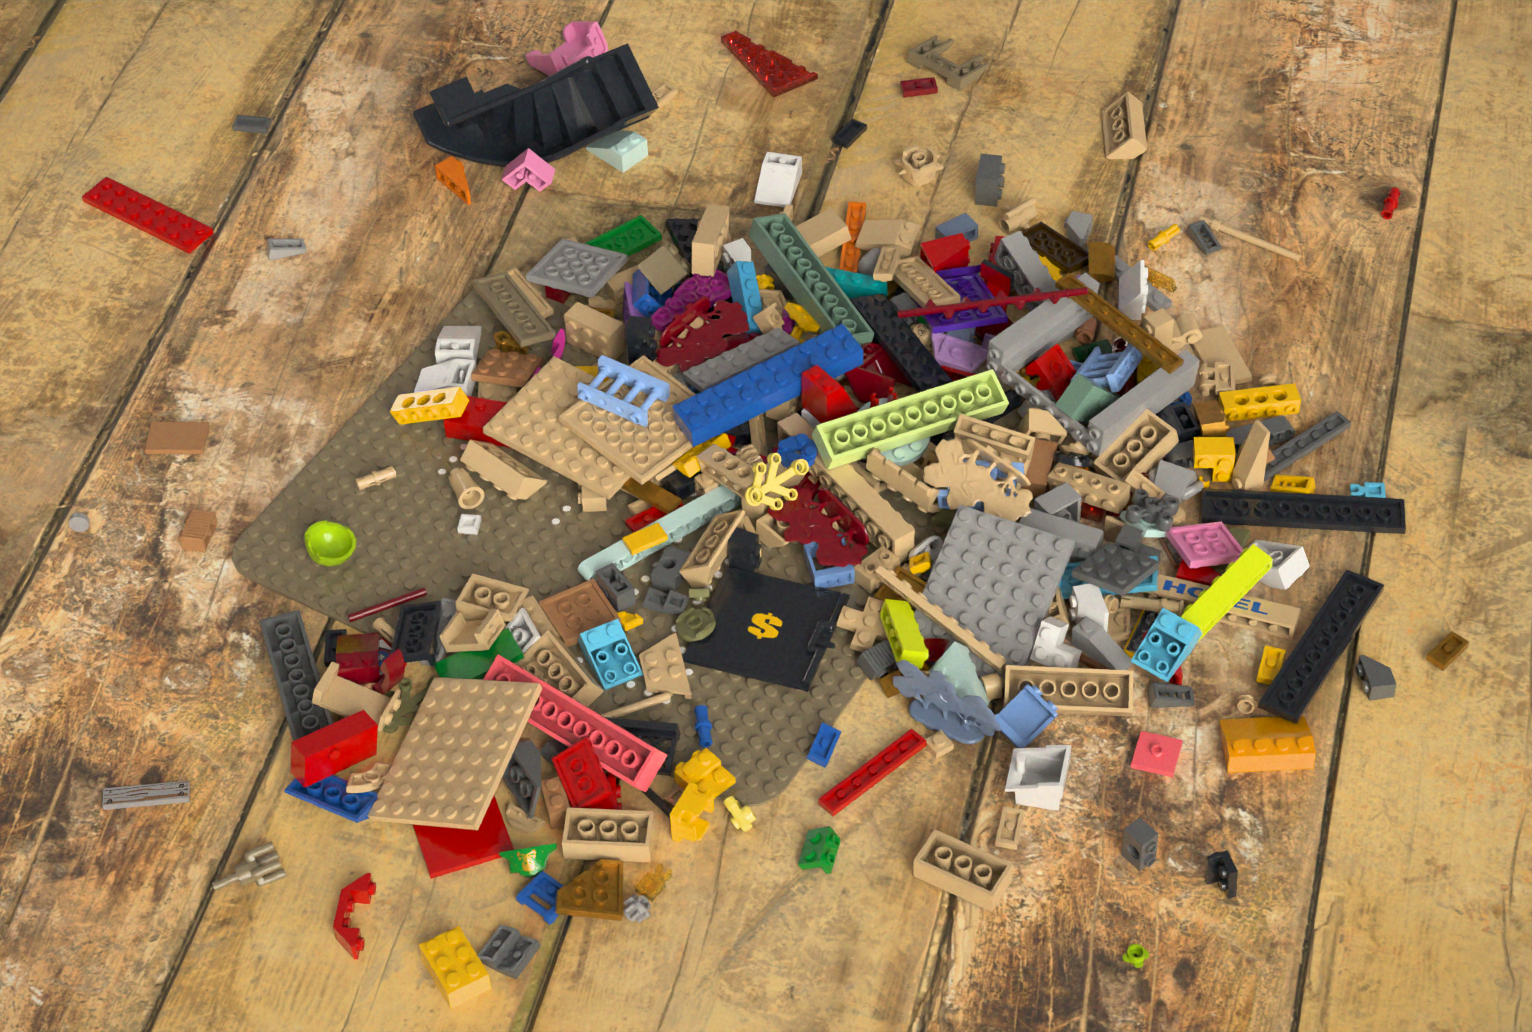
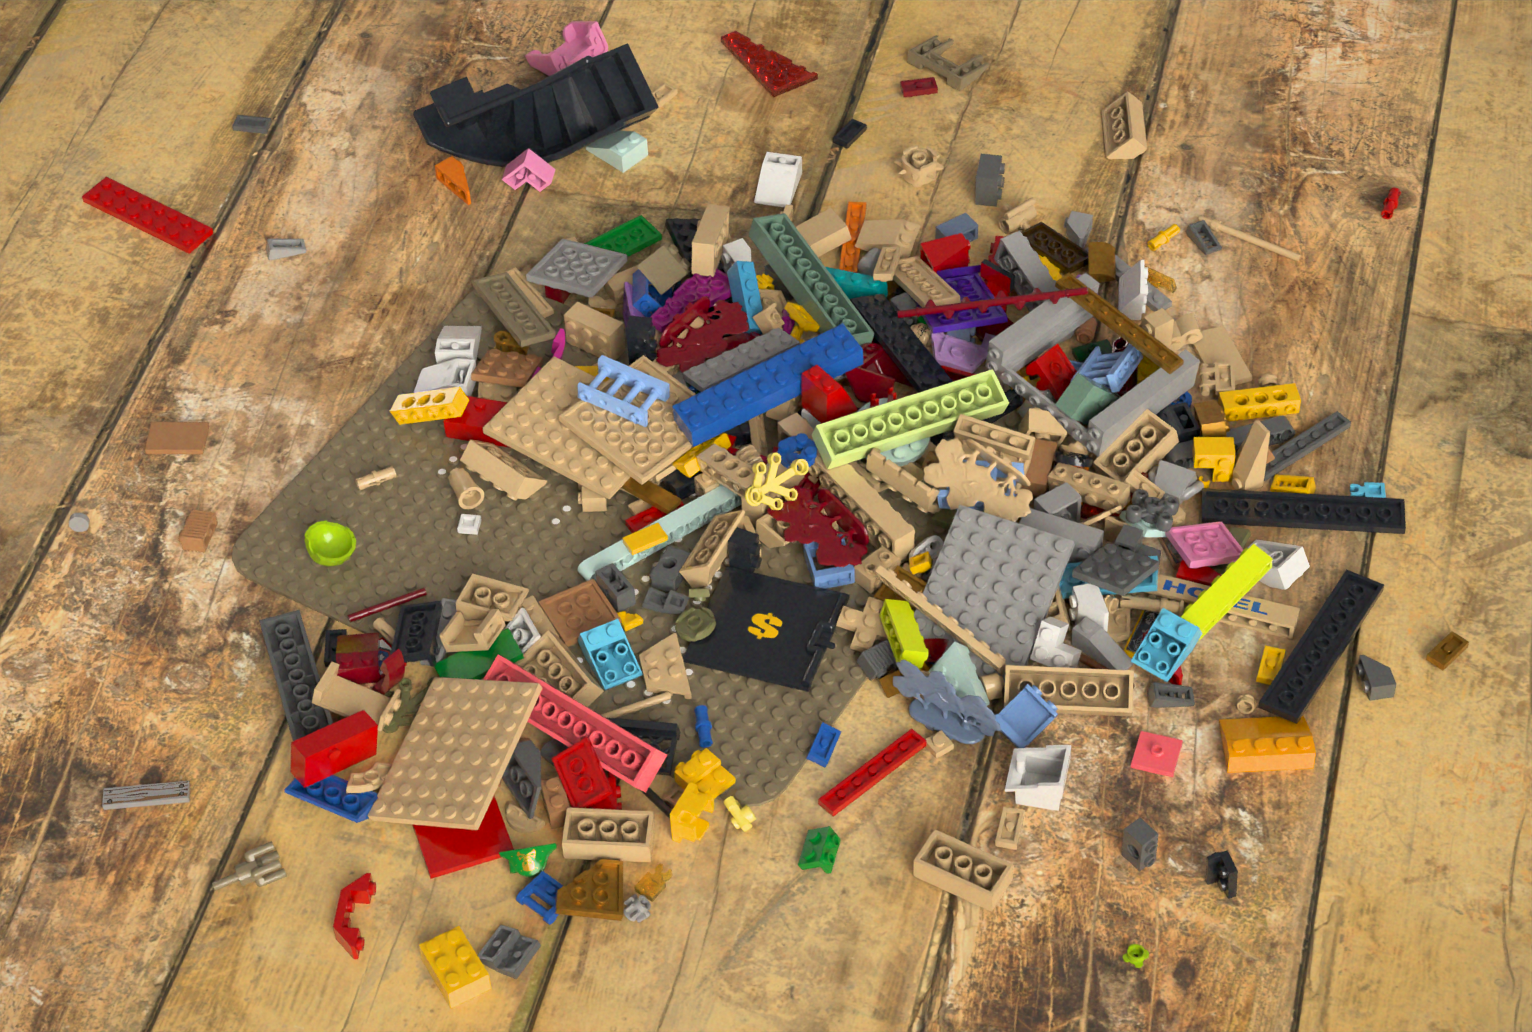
(1100, 516): none -> tan piece

